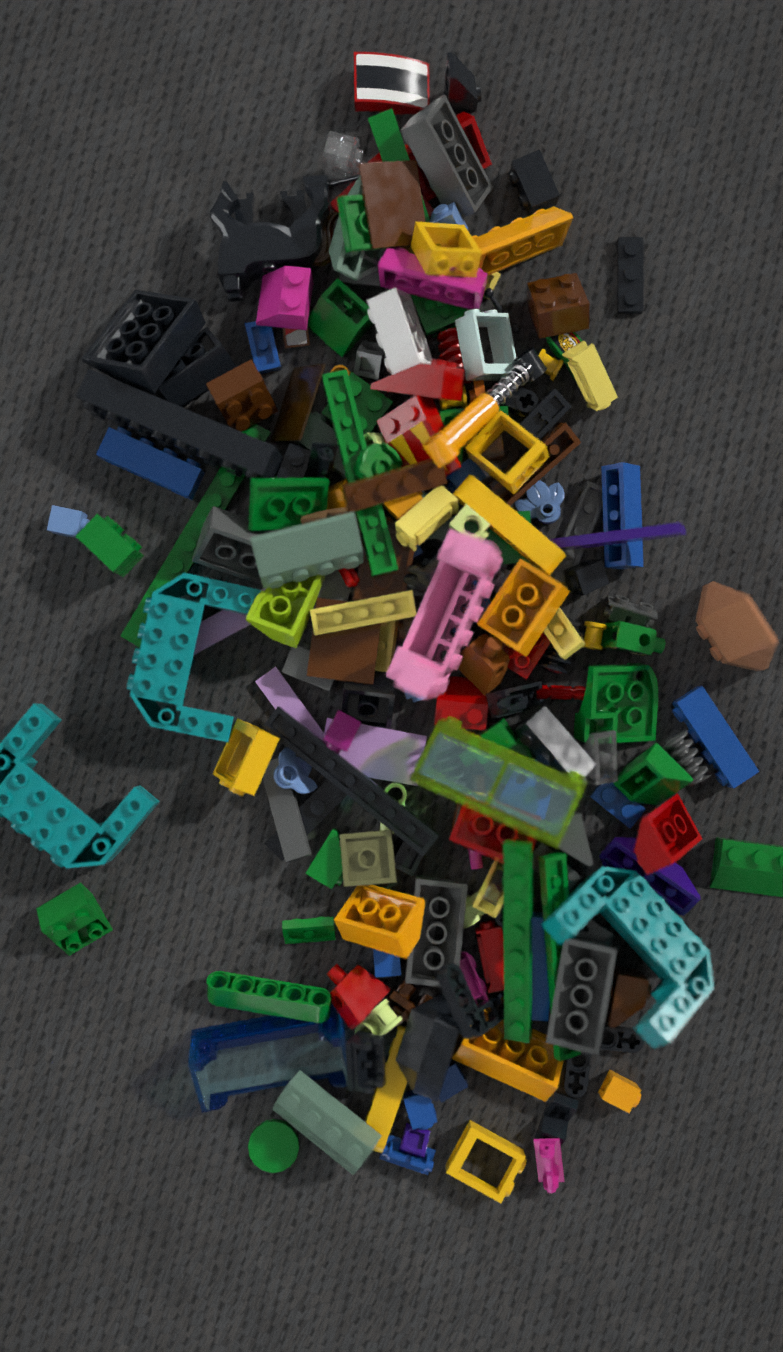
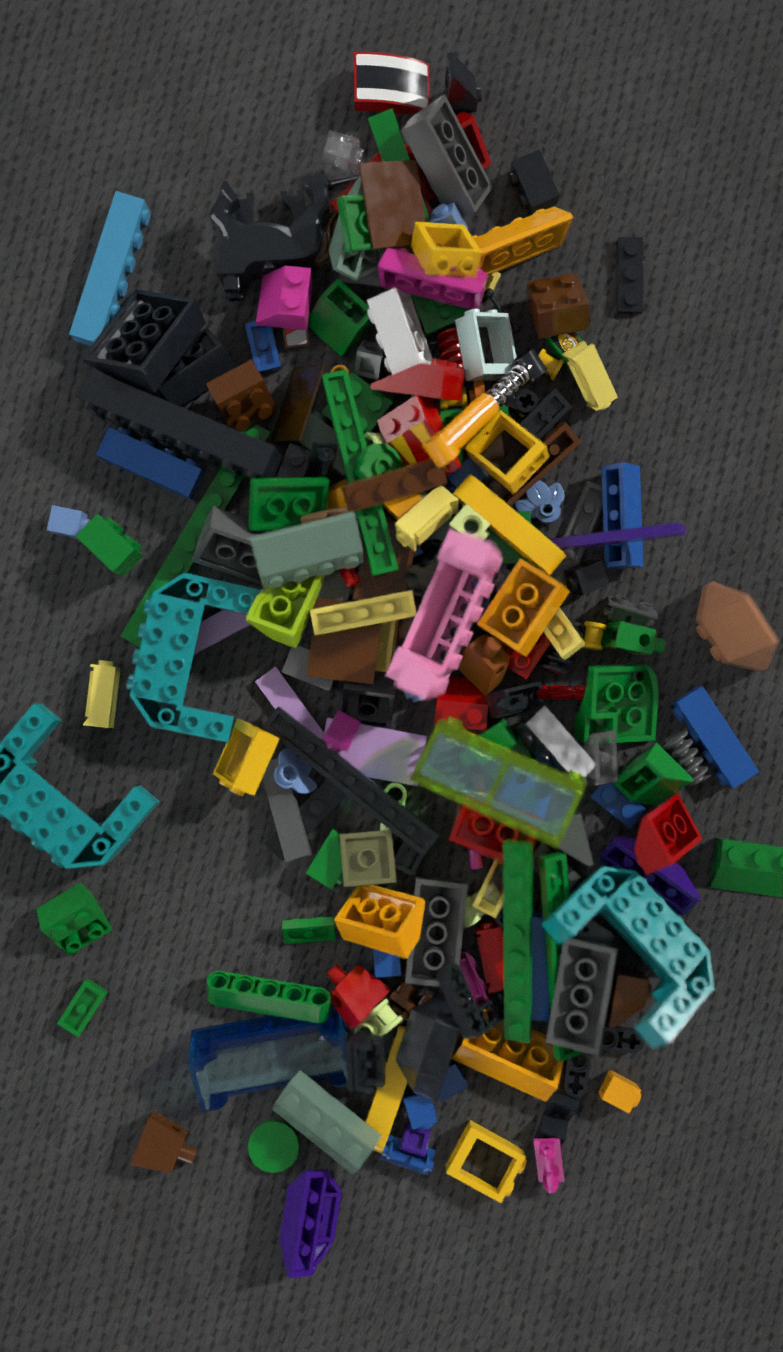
(82, 1007): none -> green plate
(102, 695): none -> light yellow window
(110, 267): none -> dark azure brick
(162, 1145): none -> reddish brown torso
(309, 1221): none -> dark purple wedge

